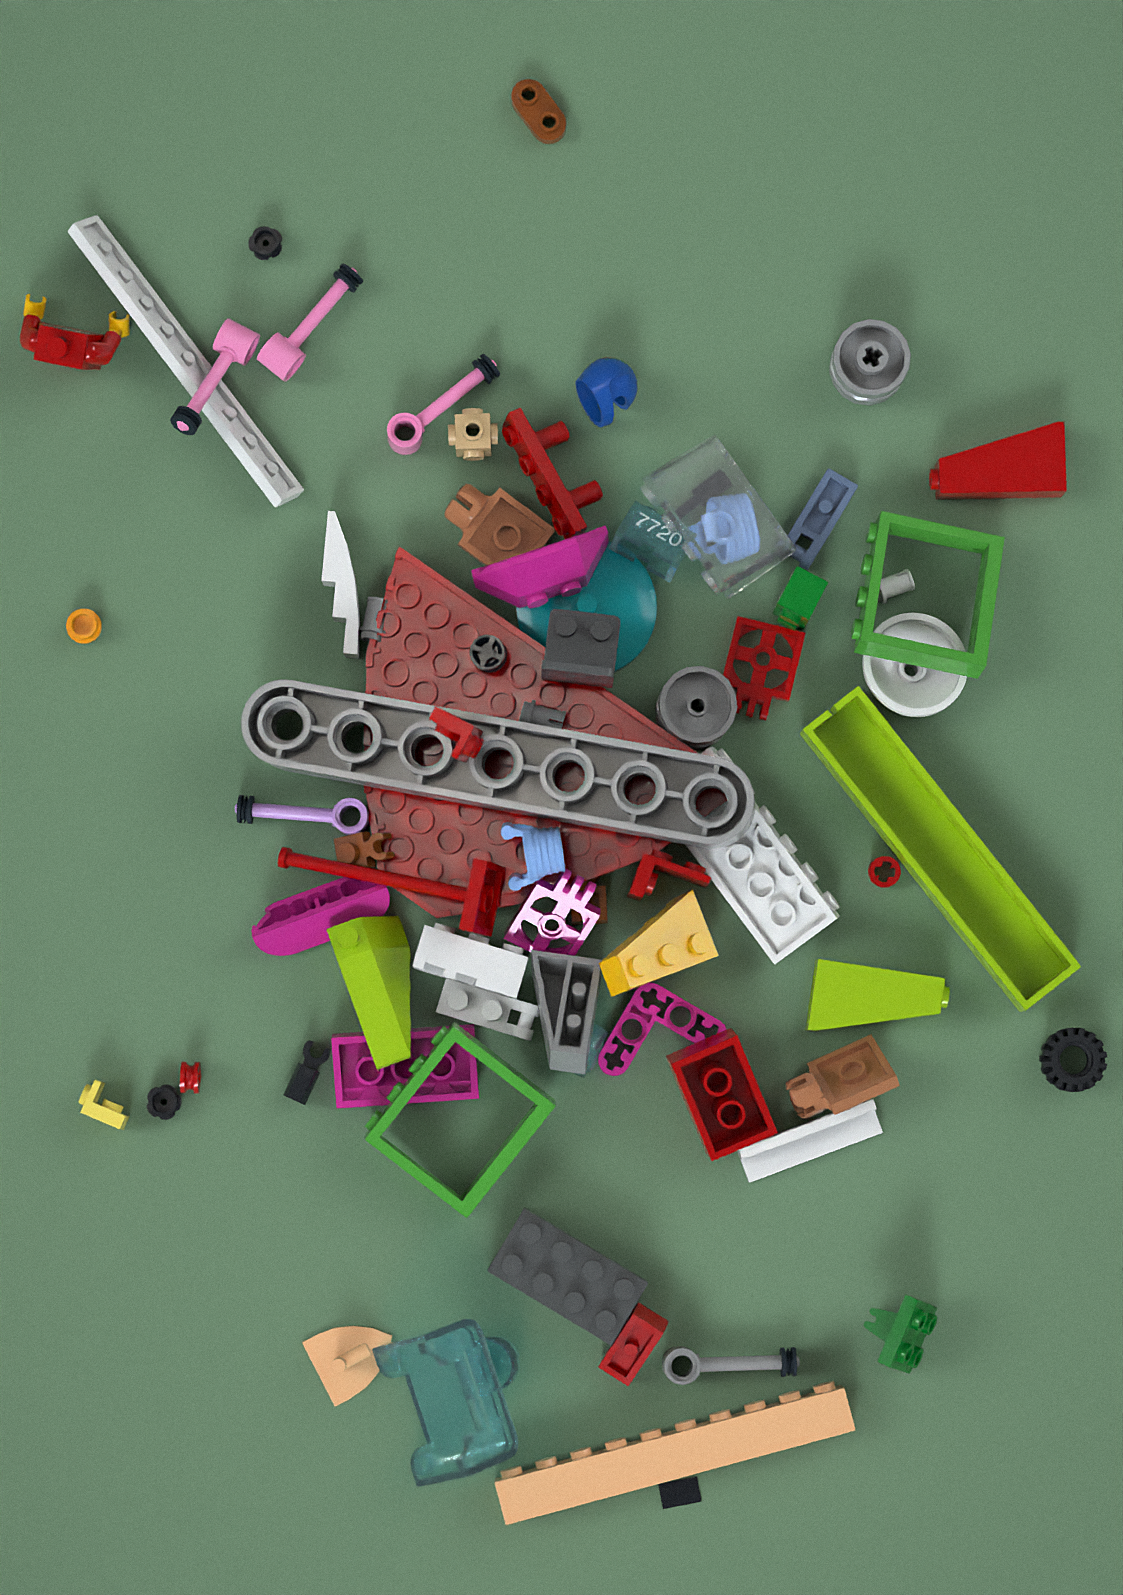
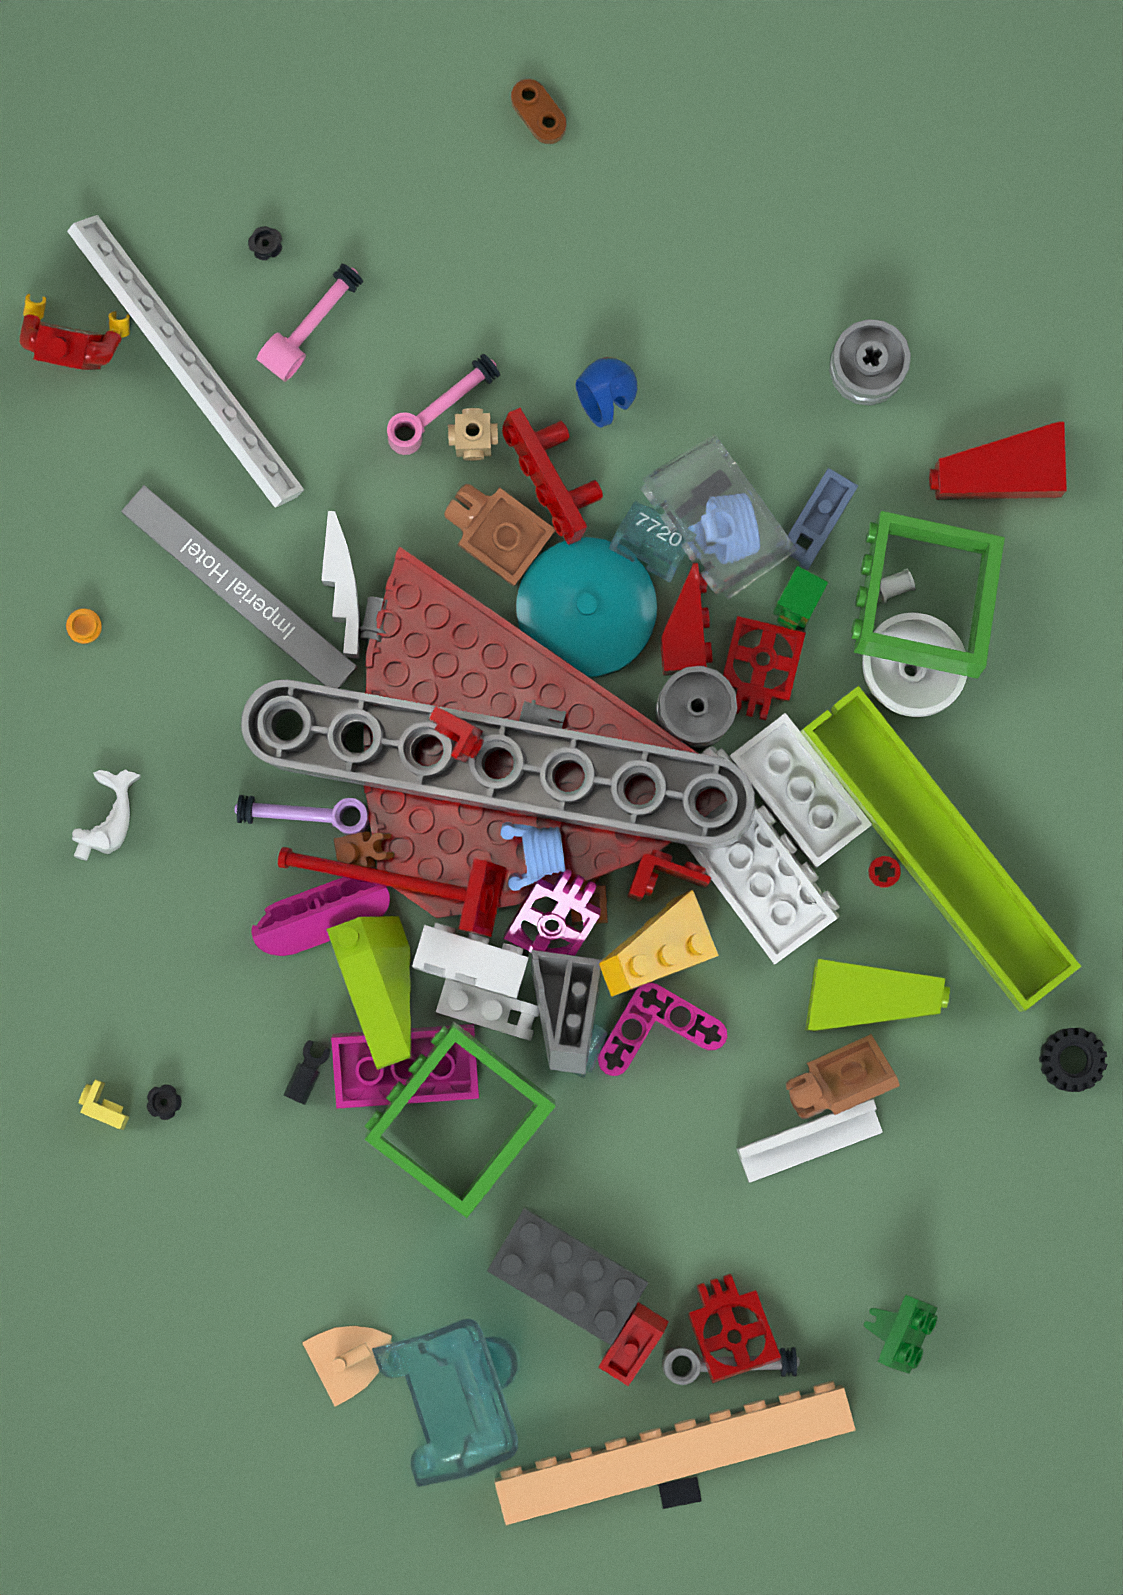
(113, 831): none -> white animal
(190, 1077): red bush -> none
(235, 345): bright pink piece -> none
(238, 589): none -> light grey tile
(483, 650): black wheel -> none
(544, 572): dark pink wedge -> none
(581, 648): dark grey piece -> none
(684, 634): none -> red slope
(721, 1094): red brick -> none
(722, 1303): none -> red piece
(800, 790): none -> white plate

